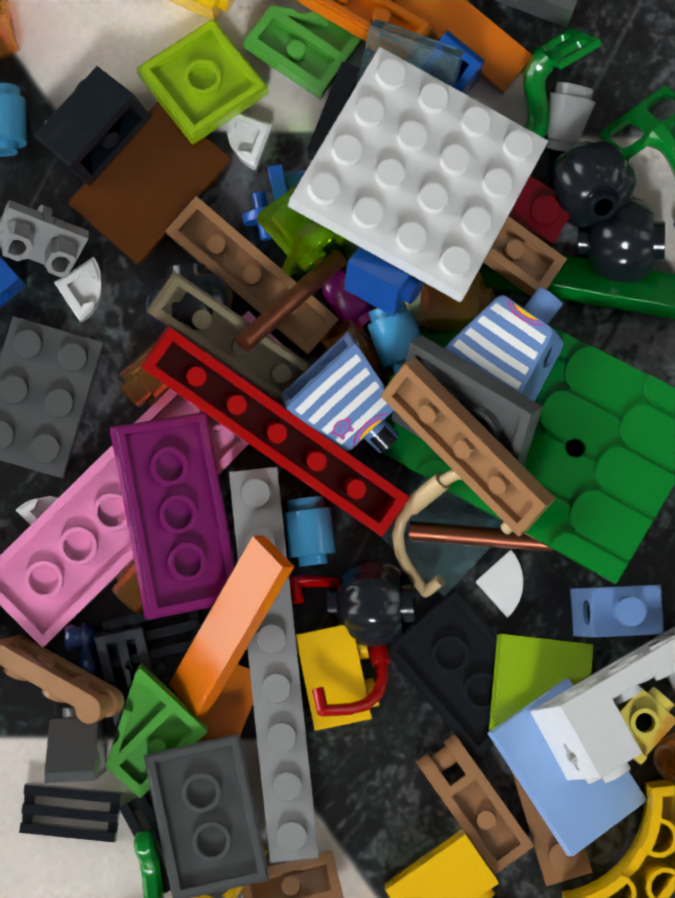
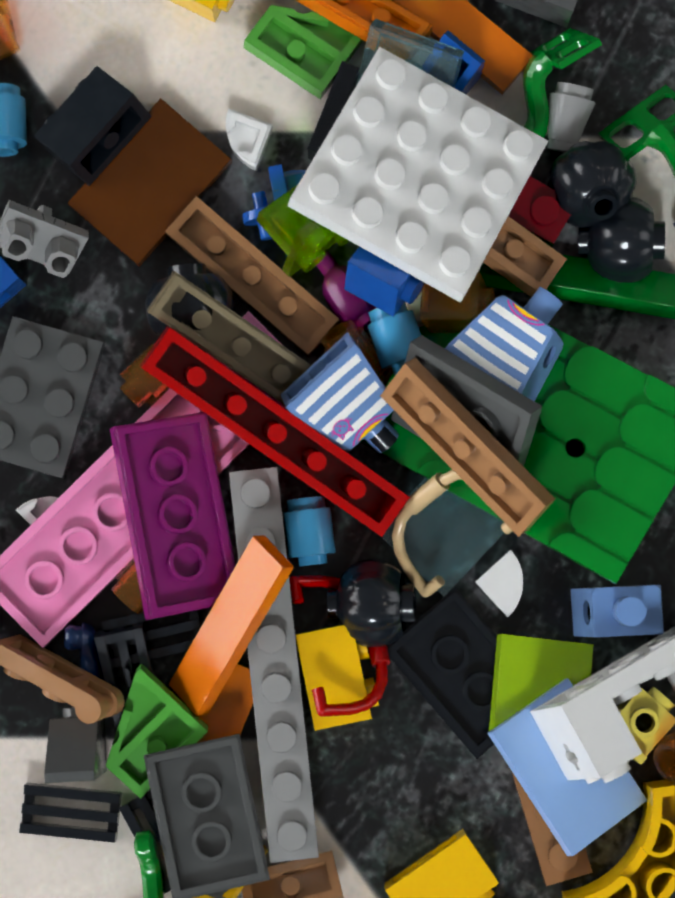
(82, 289): white tile -> none
(202, 81): lime tile -> none
(291, 300): copper bar -> none
(472, 536): copper bar -> none
(476, 806): medium nougat plate -> none

